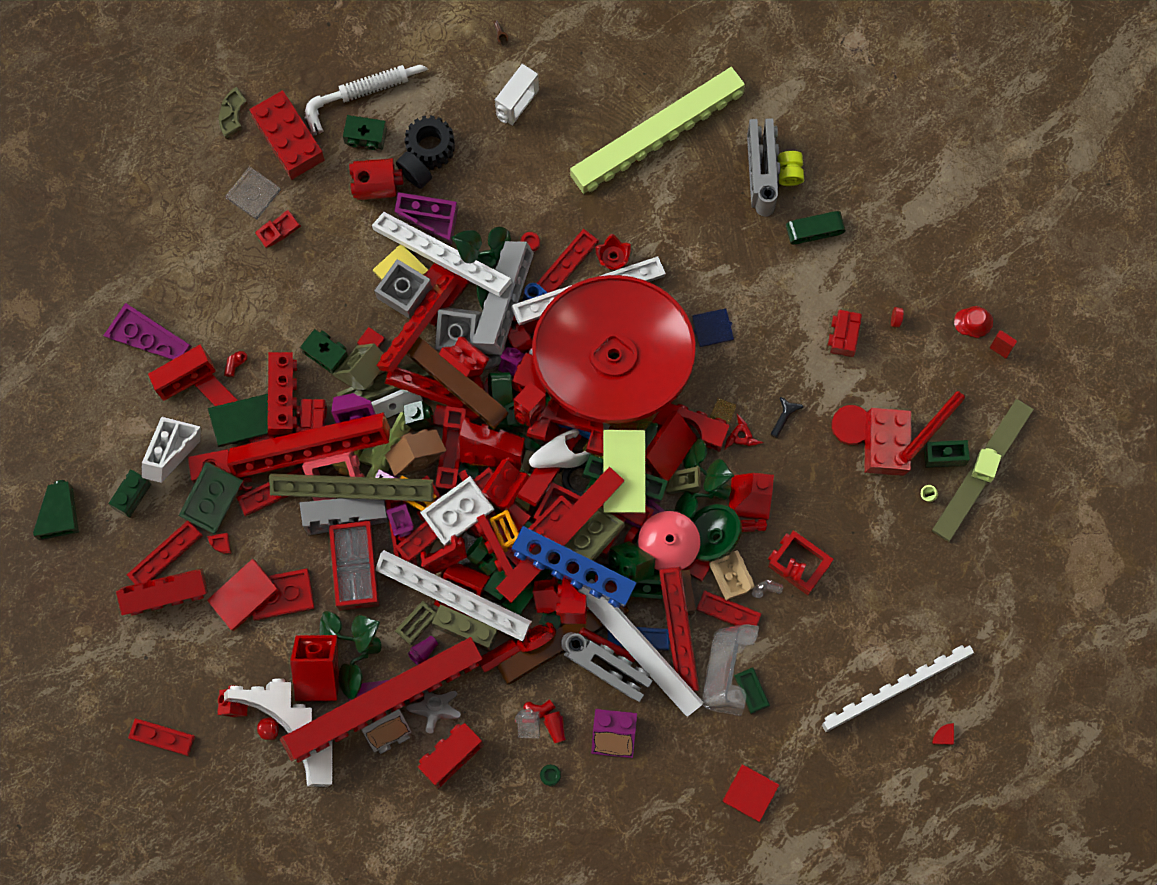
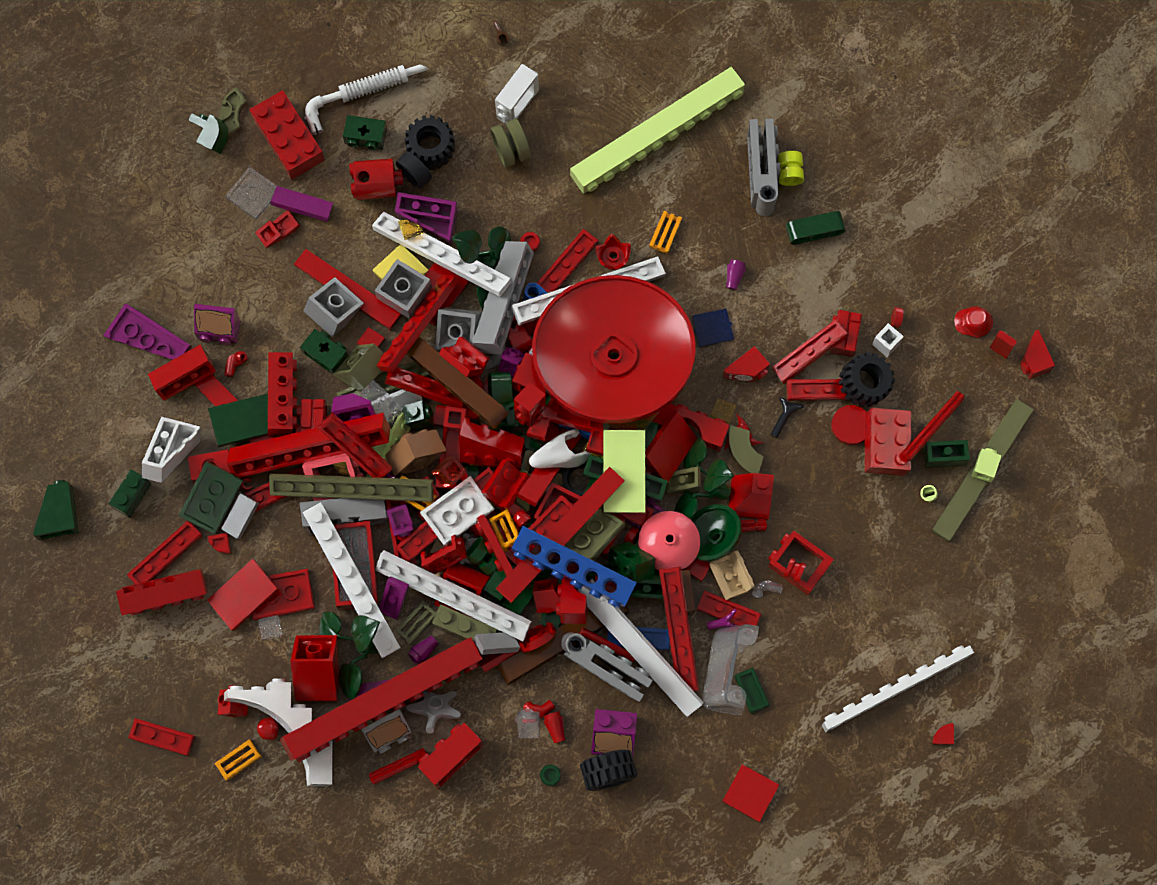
(214, 132): none -> brick
(216, 324): none -> slope
(240, 516): none -> light grey tile
(257, 756): none -> light orange tile
(270, 628): none -> clear tile
(301, 203): none -> magenta tile
(323, 273): none -> red tile
(332, 306): none -> light grey slope
(350, 576): none -> white plate
(354, 446): none -> red tile
(381, 401): none -> clear hinge
(393, 597): none -> magenta plate
(397, 766): none -> red axle
(409, 229): none -> clear yellow tile
(449, 471): none -> clear red brick
(496, 643): none -> light grey tile
(511, 142): none -> olive wheel
(521, 518): none -> red hinge
(608, 770): none -> black tyre
(671, 217): none -> light orange tile
(724, 622): none -> magenta bar
(735, 272): none -> magenta cone
(743, 451): none -> olive tile
(748, 367): none -> red slope
(810, 351): none -> red tile
(814, 389): none -> red tile
(877, 369): none -> black tyre
(887, 340): none -> white brick
(1036, 357): none -> red slope

